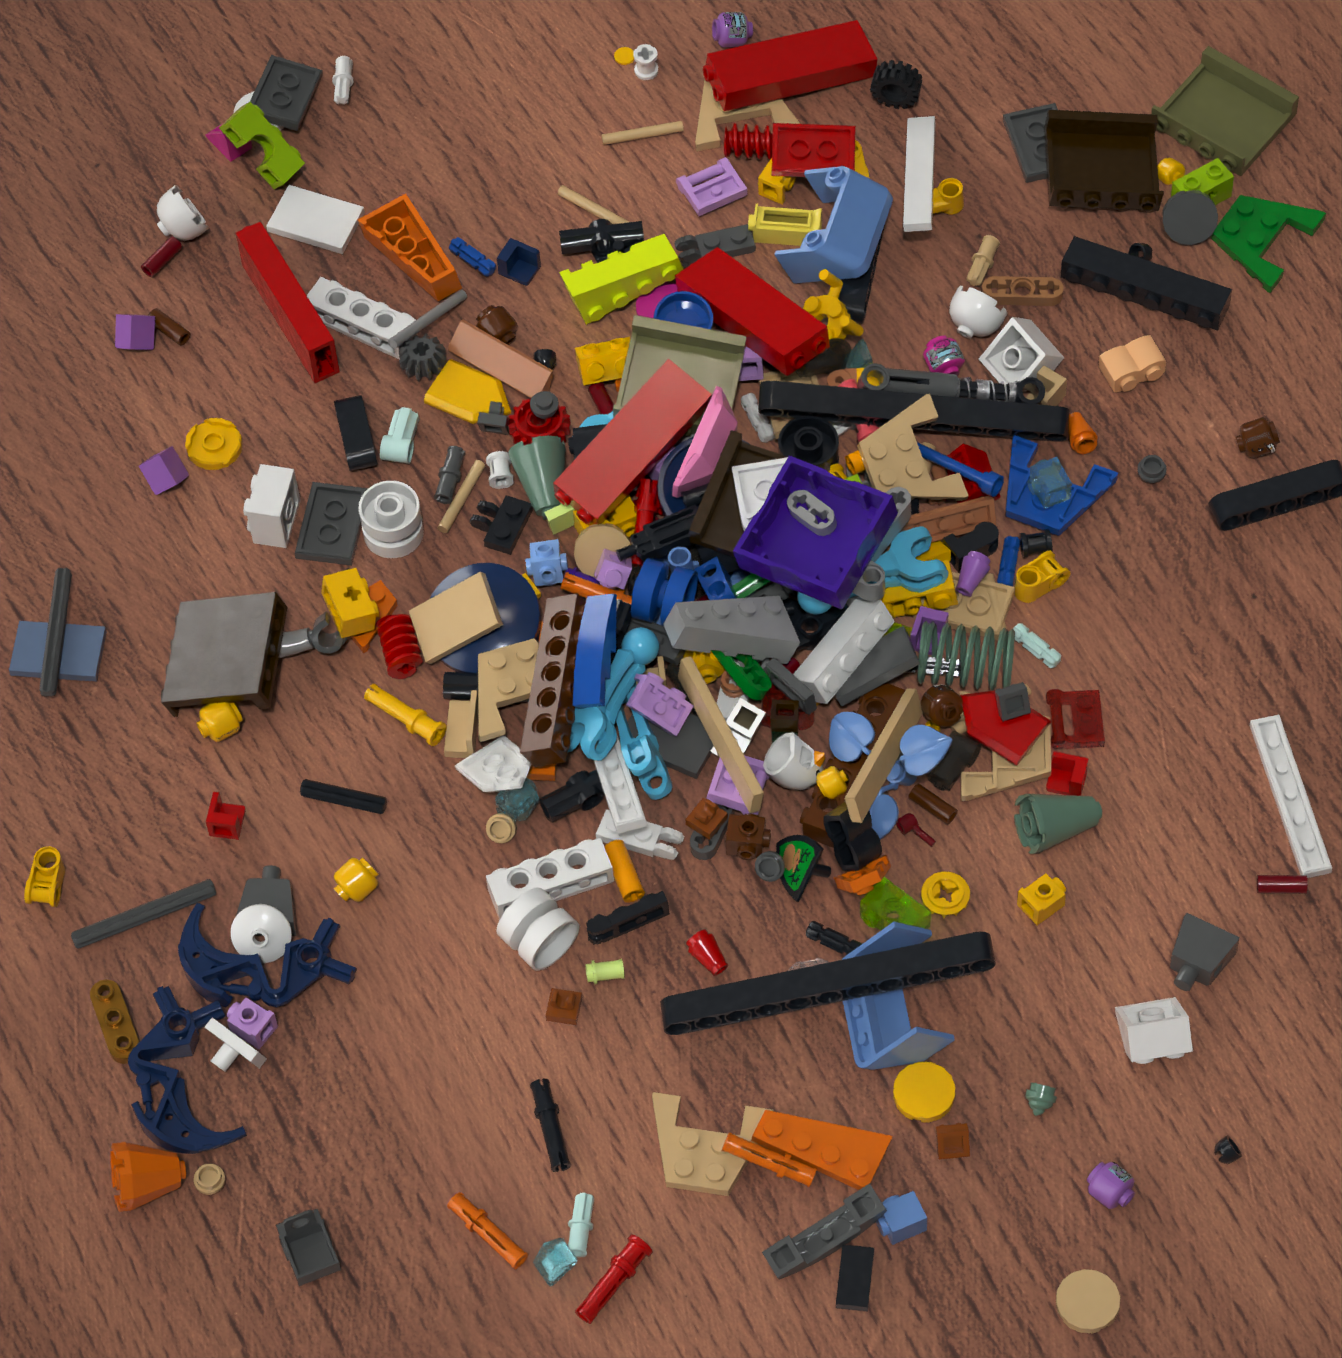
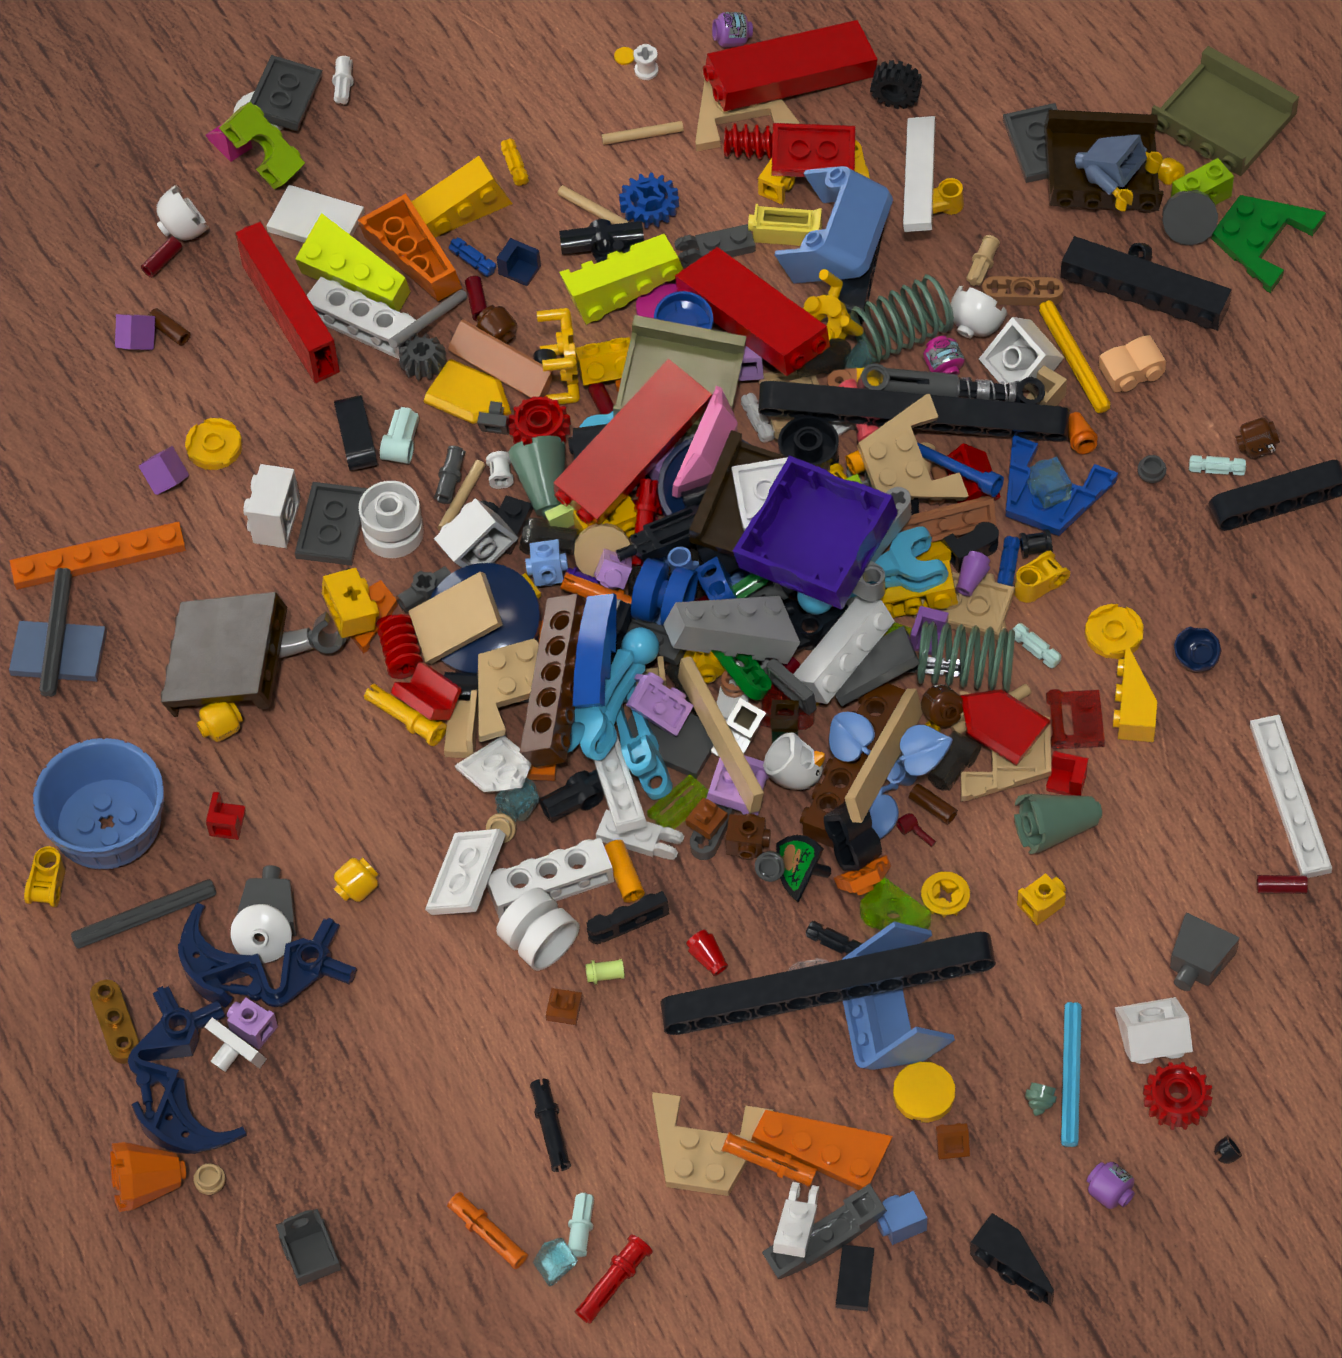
(95, 783): none -> medium blue piece
(98, 554): none -> orange plate
(340, 257): none -> neon yellow wedge
(343, 796): black axle -> none
(421, 588): none -> dark grey axle
(428, 693): none -> red panel
(461, 198): none -> yellow wedge
(465, 872): none -> white tile
(475, 295): none -> dark red axle
(475, 535): none -> white brick
(514, 162): none -> yellow axle
(539, 530): none -> clear smoke piece
(544, 404): dark grey plate -> none
(566, 347): none -> yellow plate
(649, 200): none -> blue gear
(675, 821): none -> clear neon green tile
(714, 192): lavender plate -> none
(796, 1222): none -> white hinge
(815, 507): light grey beam -> none
(832, 782): yellow piece -> none
(899, 324): none -> sand green piece
(1007, 1252): none -> black slope
(1012, 701): dark grey tile -> none
(1071, 1074): none -> medium azure axle
(1074, 356): none -> yellow axle
(1087, 1301): tan tile -> none
(1112, 630): none -> yellow tile
(1114, 162): none -> sand blue torso
(1138, 704): none -> yellow slope
(1181, 1080): none -> red gear
(1197, 649): none -> dark blue hair
(1217, 465): none -> light aqua axle

